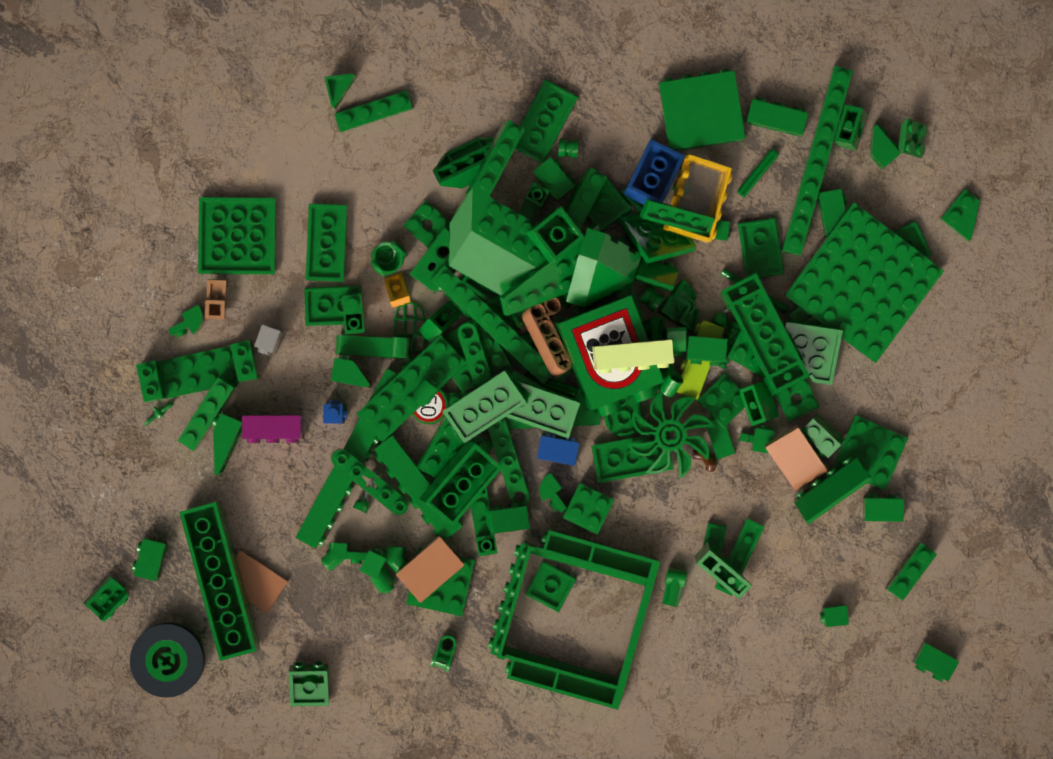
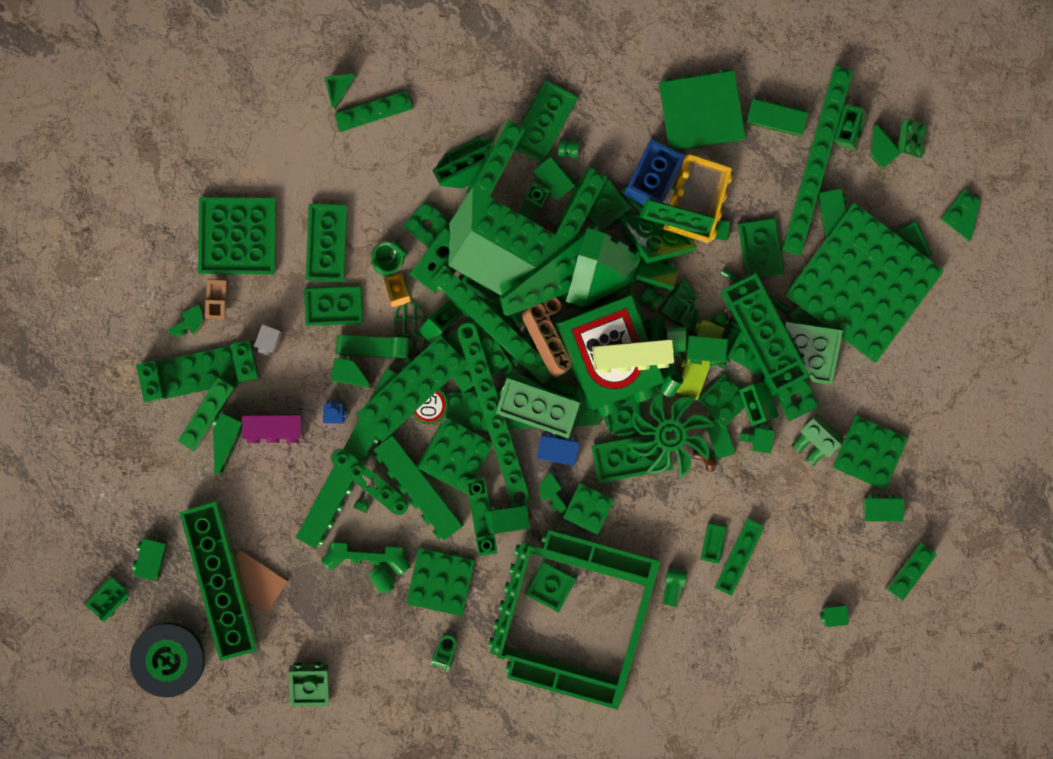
(158, 413): green piece -> none
(353, 313): green slope -> none
(373, 562): green brick -> none
(425, 392): green brick -> none
(429, 569): nougat tile -> none
(461, 482): green slope -> none
(485, 406): green plate -> none
(555, 234): green brick -> none
(722, 570): green slope -> none
(758, 172): green axle -> none
(796, 457): nougat tile -> none
(832, 489): green slope -> none
(935, 661): green brick -> none

